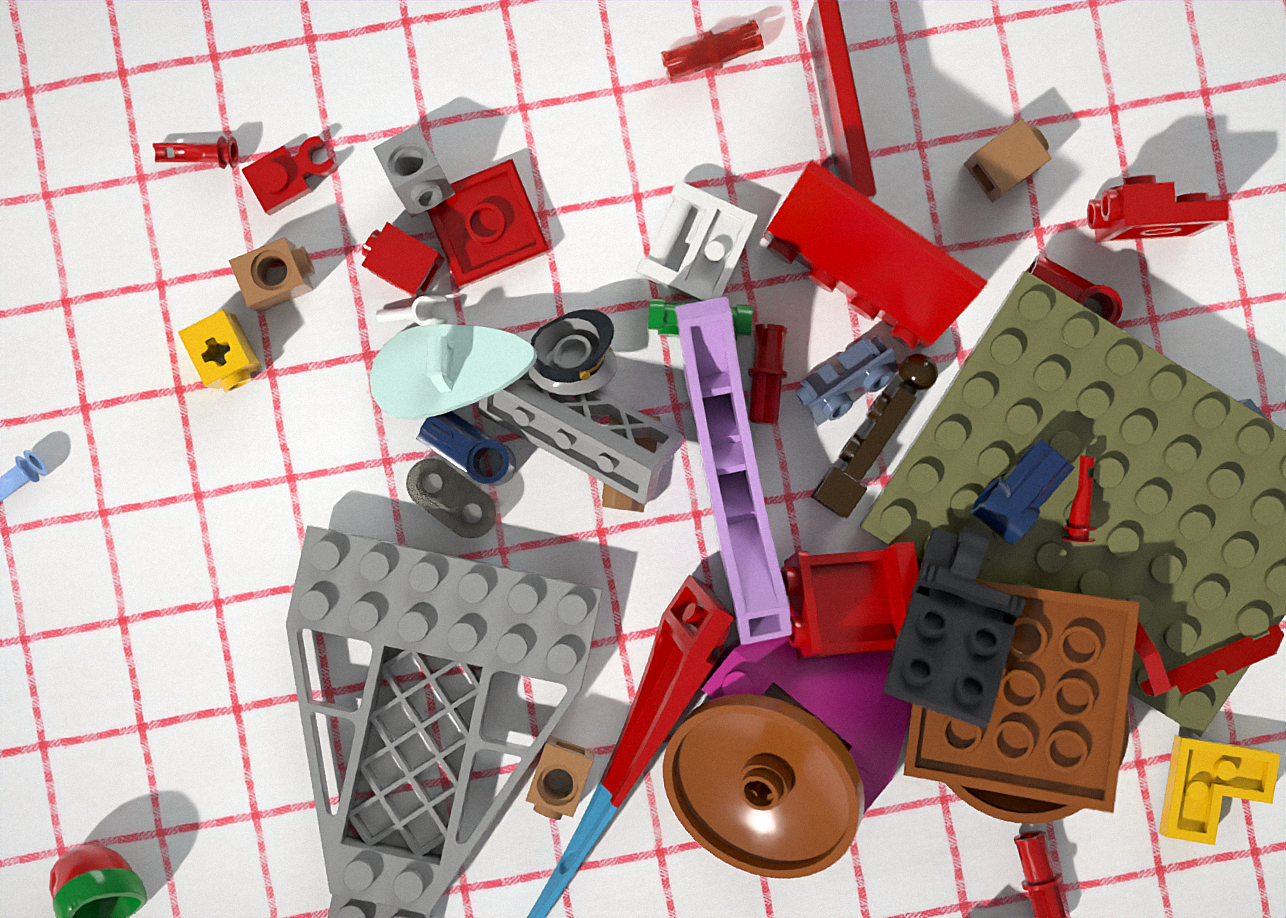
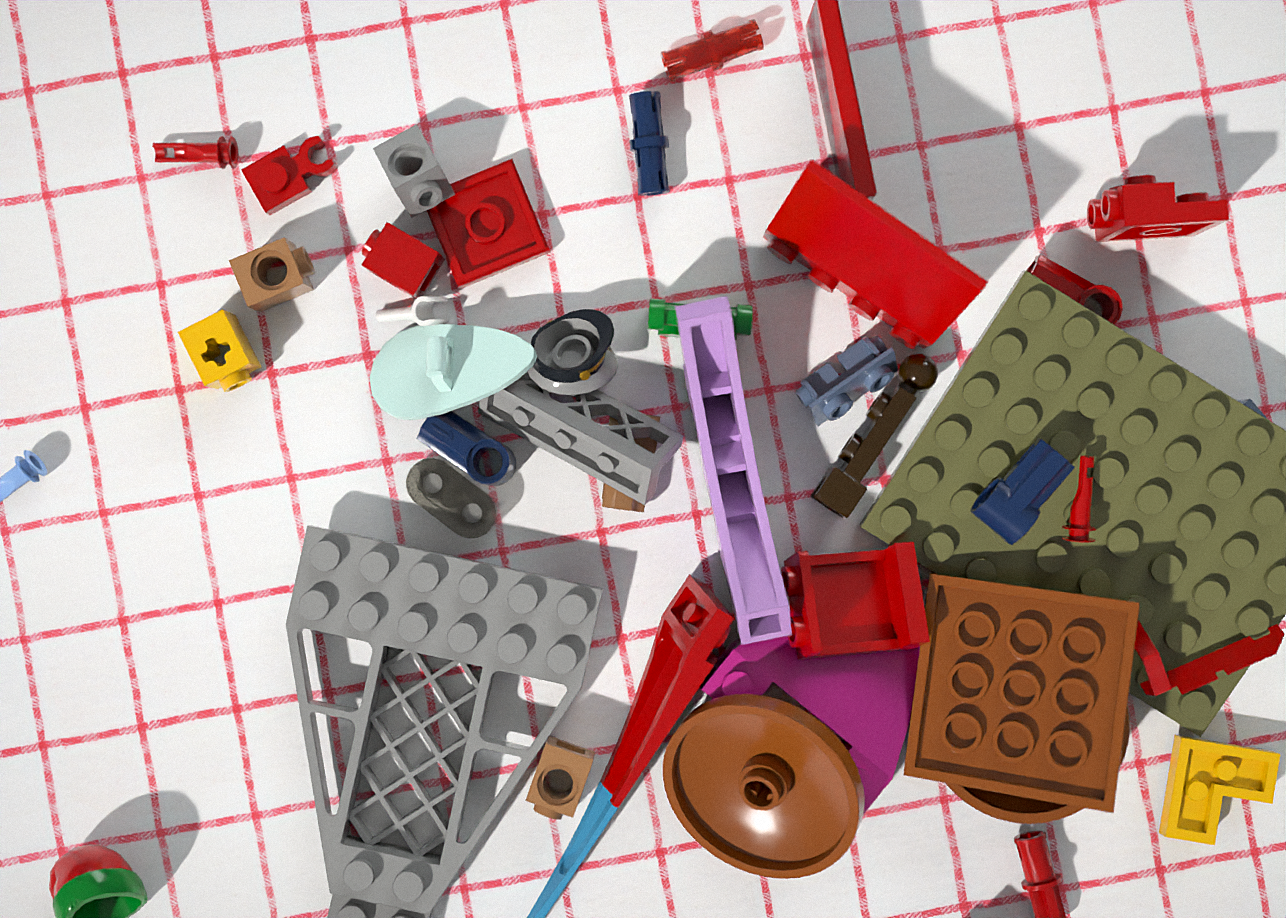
(649, 143): none -> dark blue pin
(712, 250): white plate -> none
(767, 373): red axle -> none
(953, 633): black plate -> none
(1008, 159): medium nougat brick -> none

